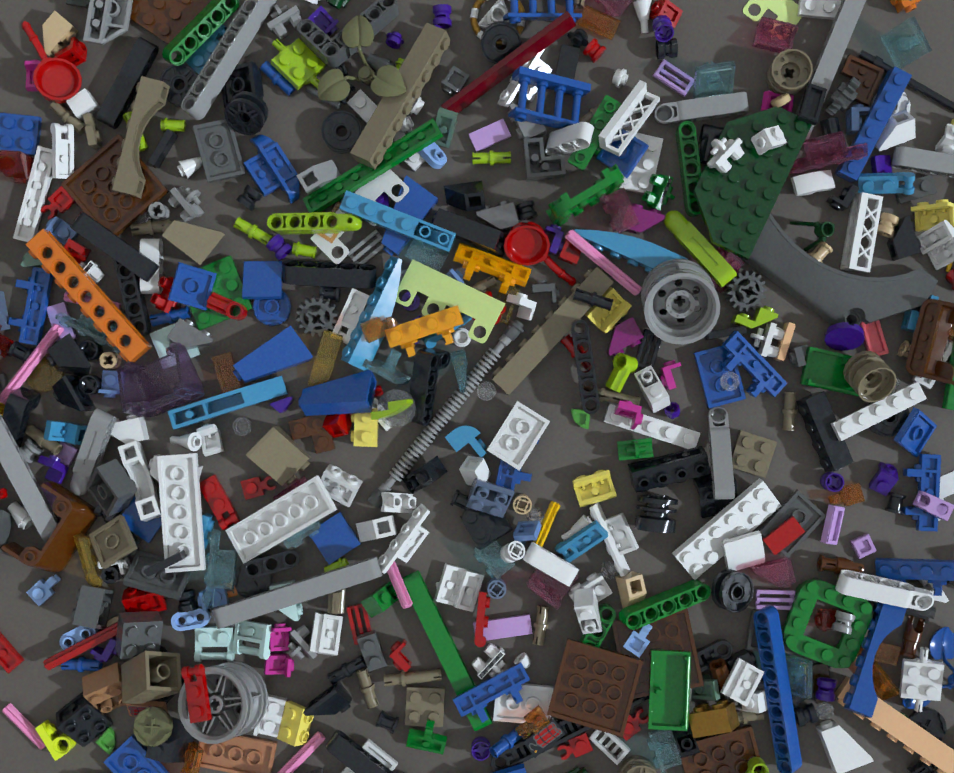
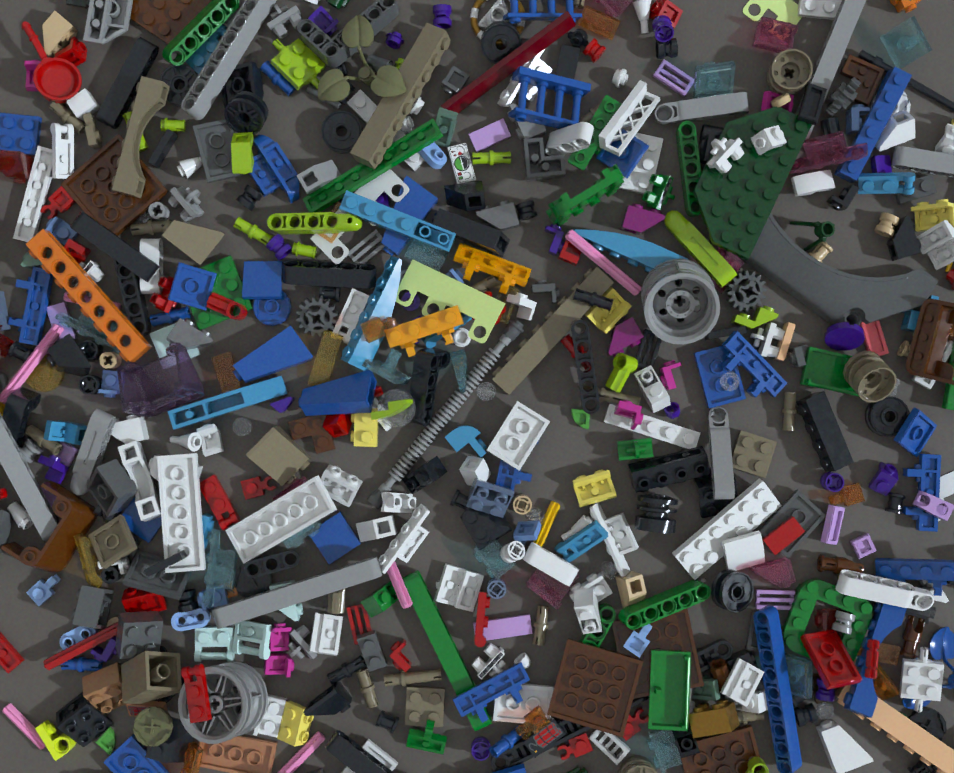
(68, 393): black slope -> none
(242, 153): none -> lime slope
(342, 562): lime pin -> none
(461, 163): none -> tile
(529, 245): red piece -> none
(620, 210): clear pink bracket -> none
(831, 659): none -> red tile
(854, 232): white fence -> none
(872, 659): none -> red axle
(878, 411): white plate -> none

